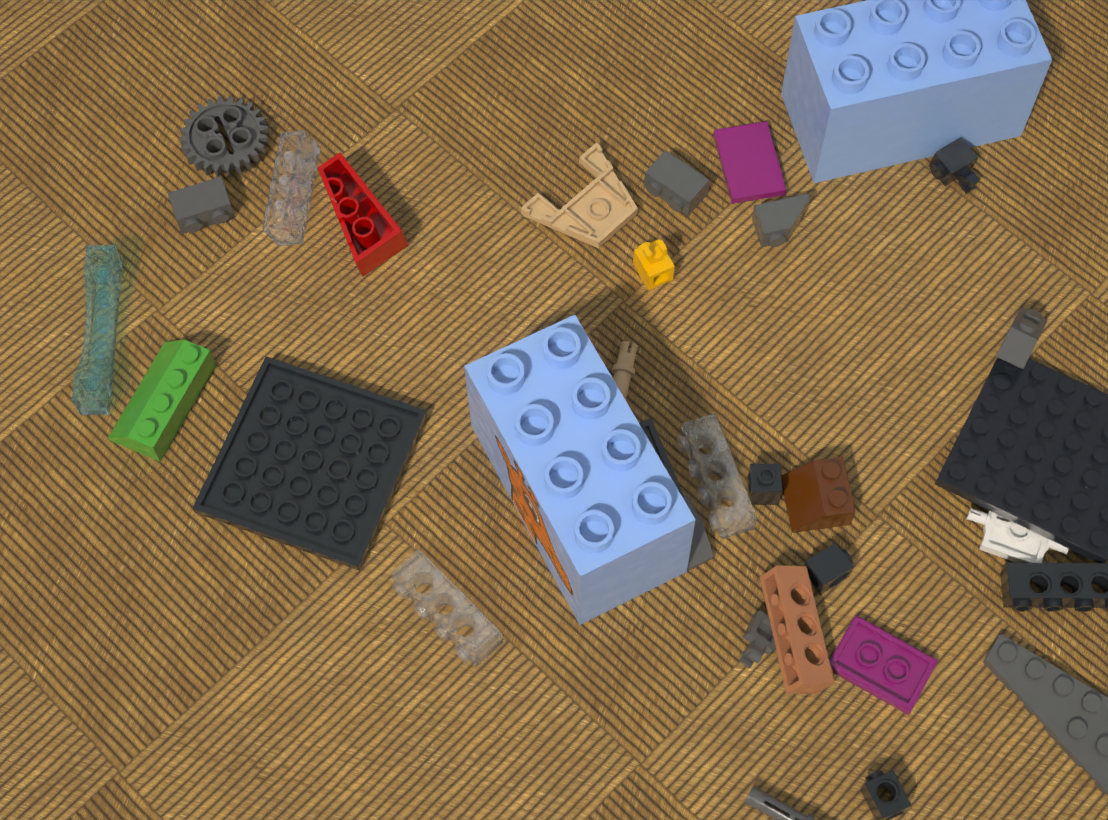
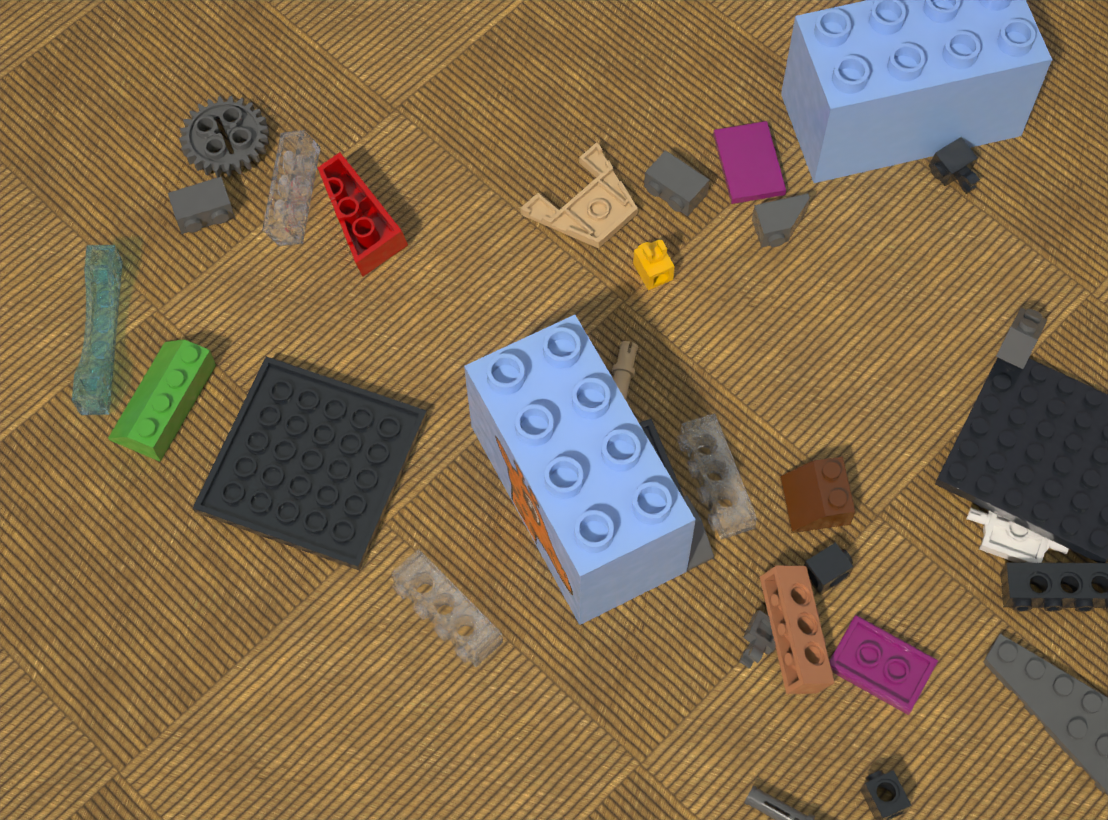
(764, 484): black brick -> none

